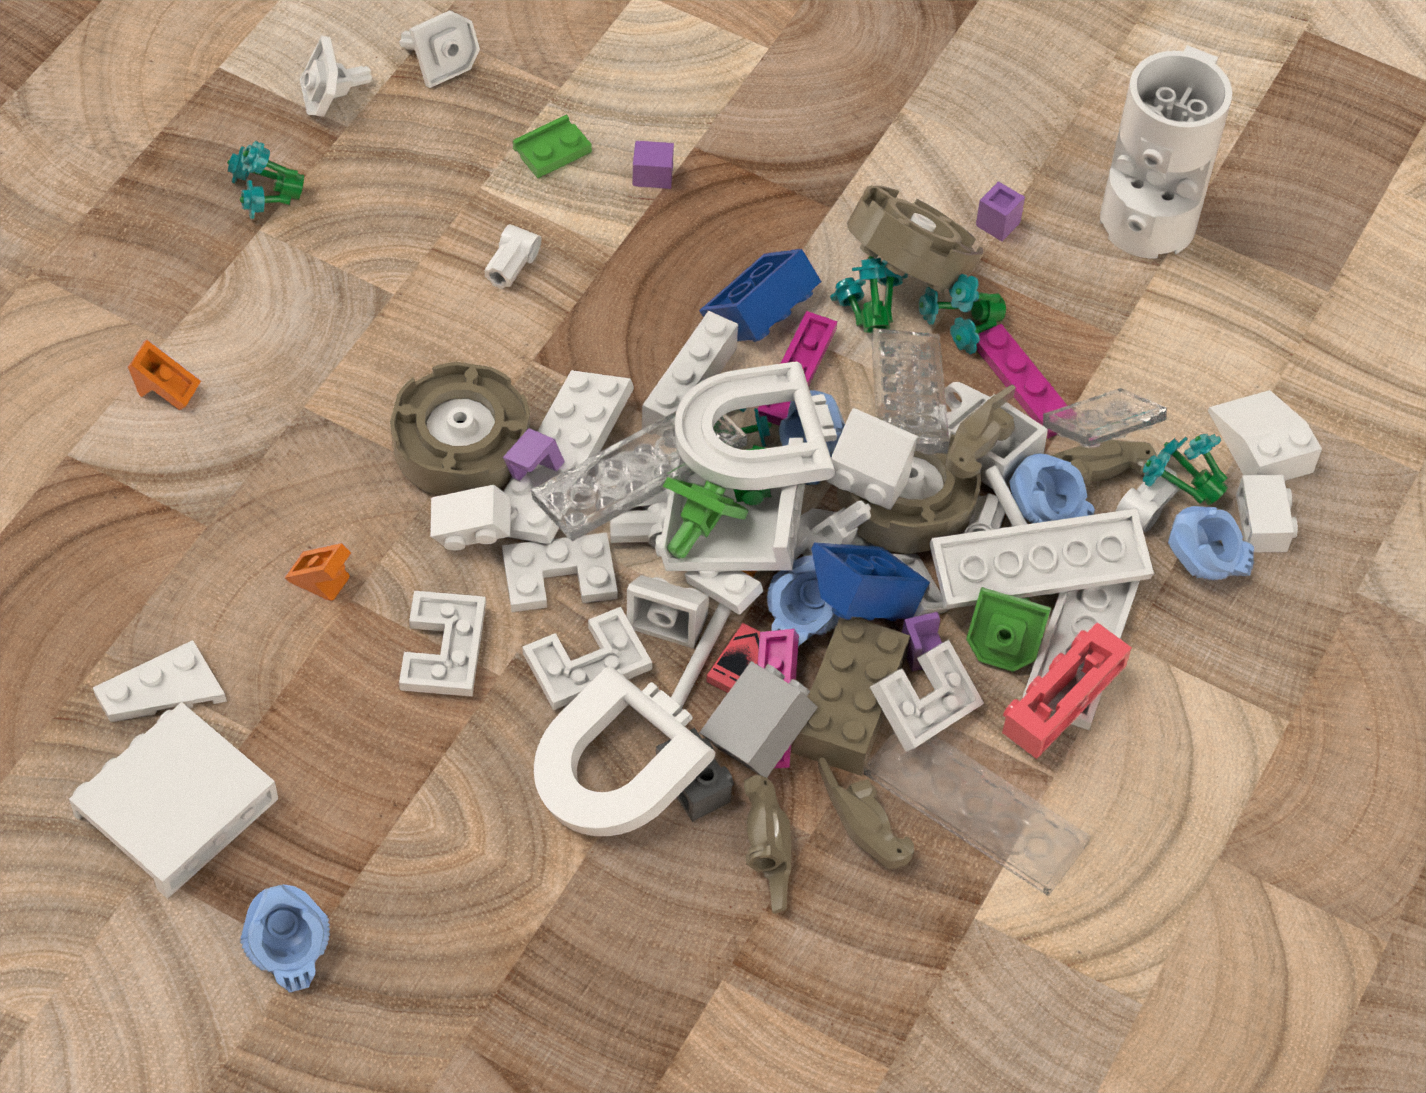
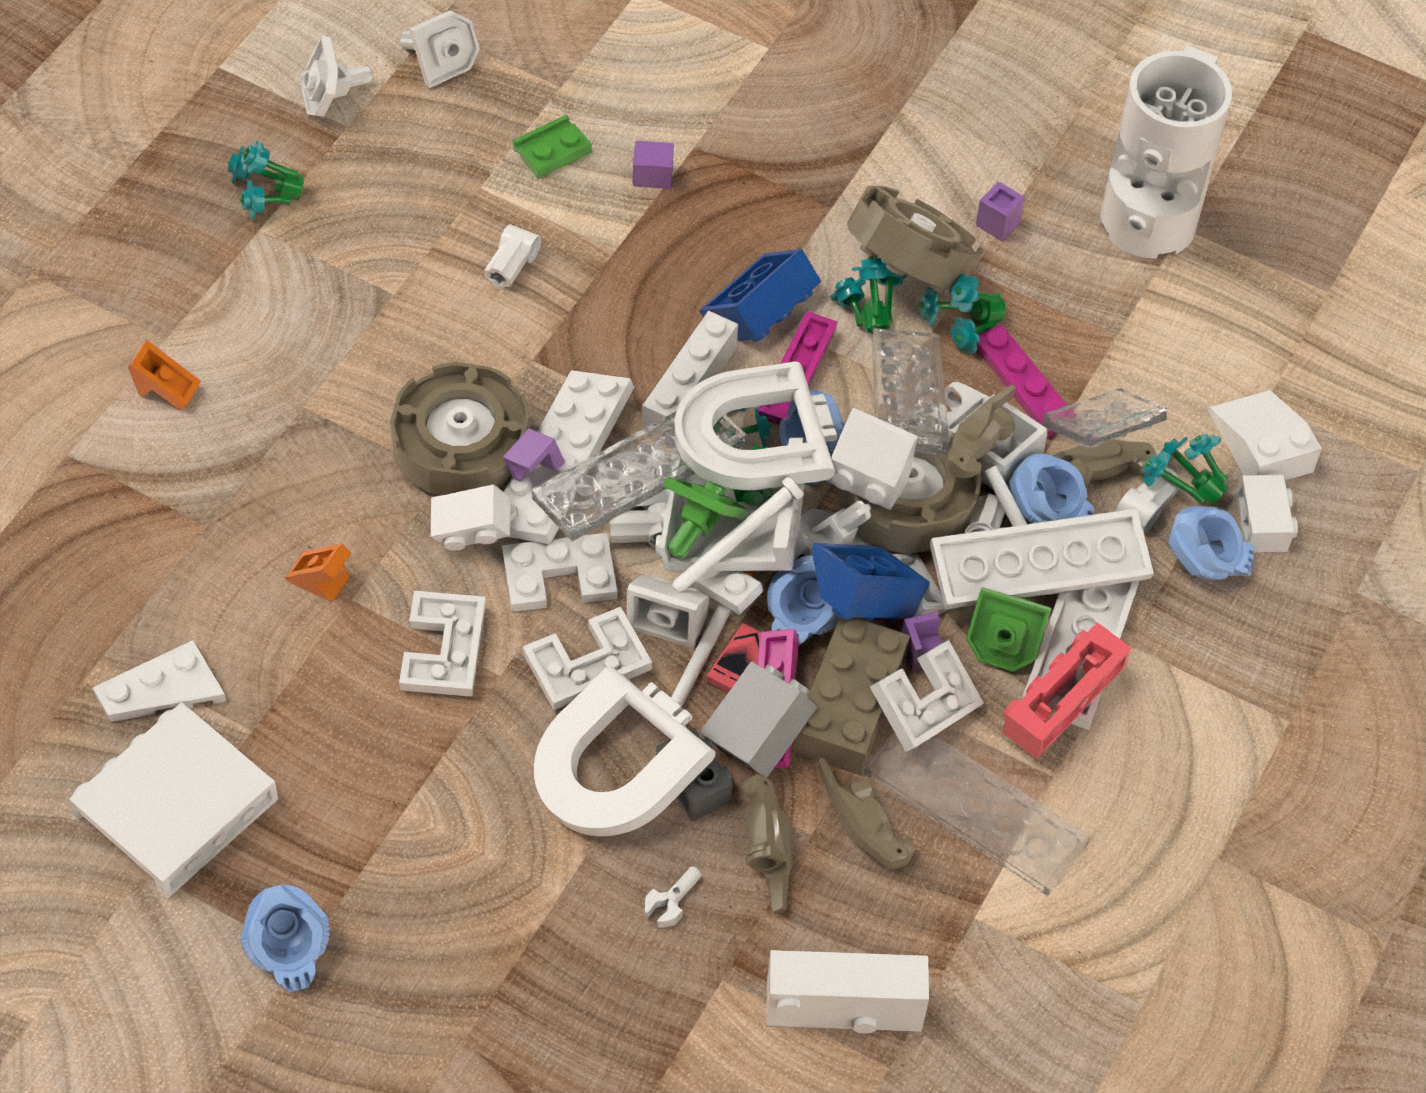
(671, 898): none -> white bar
(738, 534): none -> white bar
(847, 991): none -> white brick

